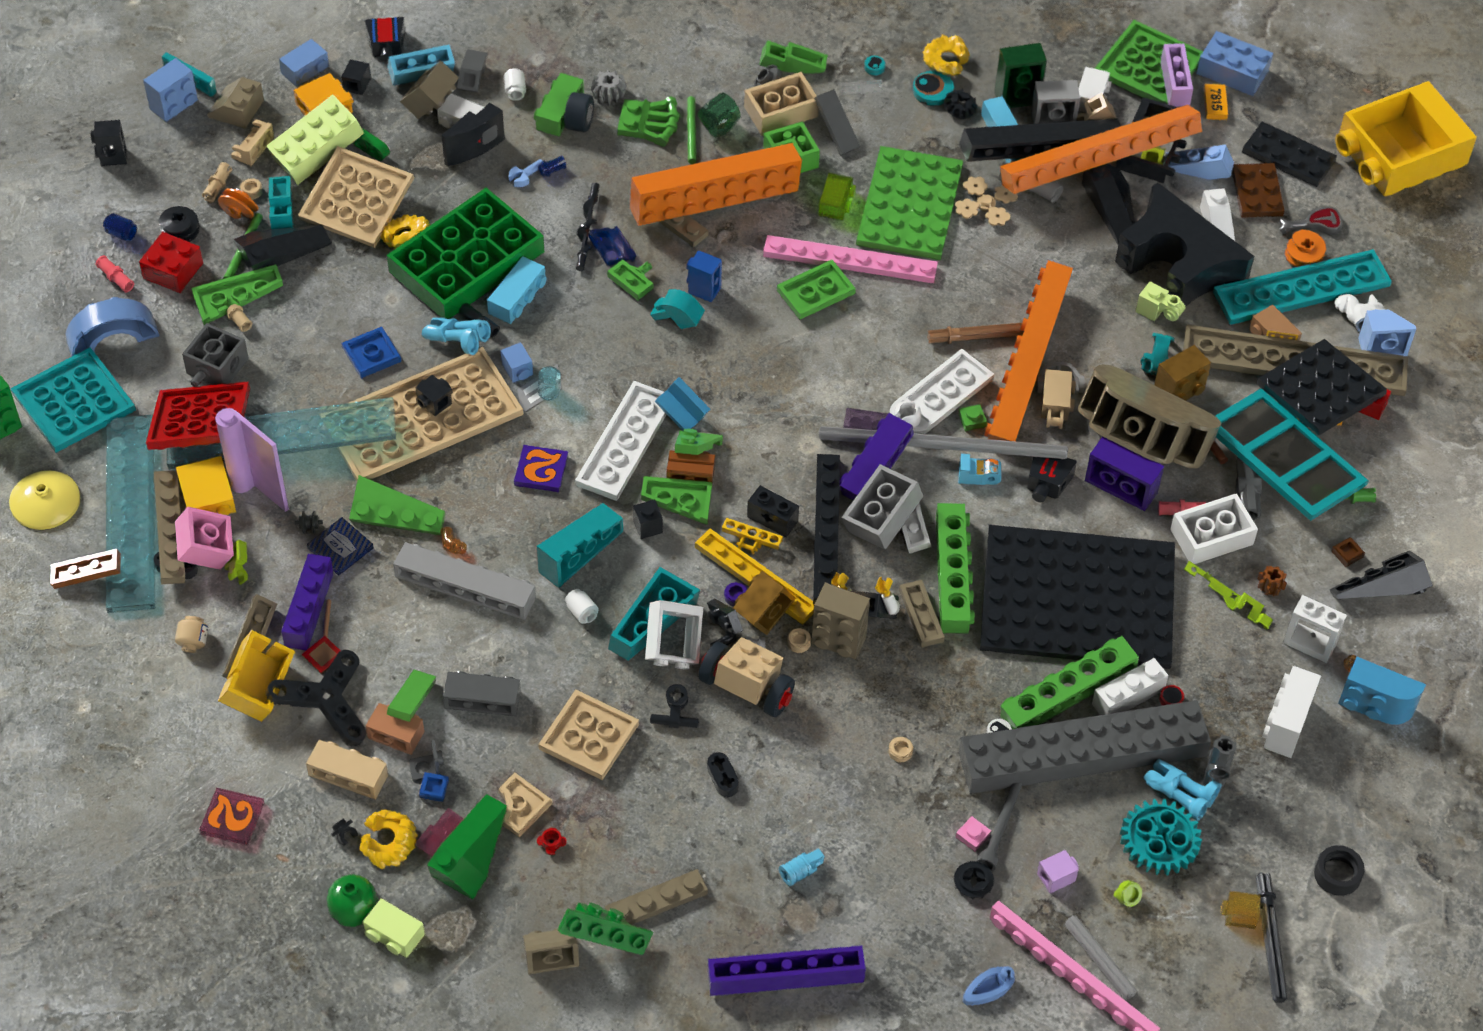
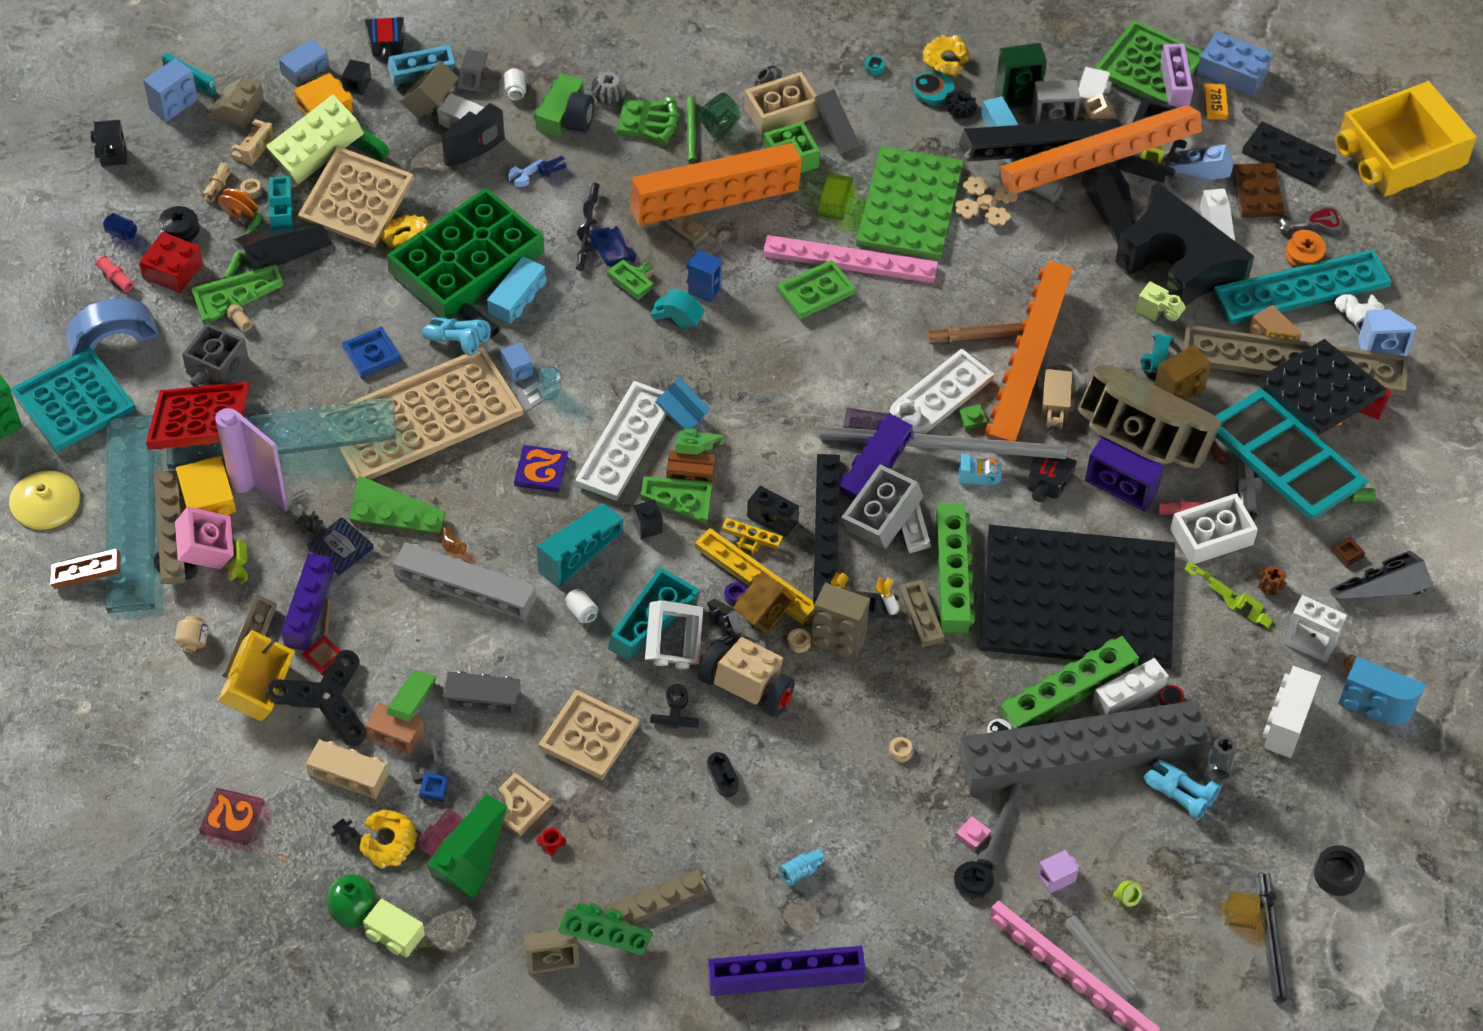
(434, 394): black brick -> none
(793, 58): bright green slope -> none
(989, 986): medium blue arm -> none
(1180, 830): teal gear -> none

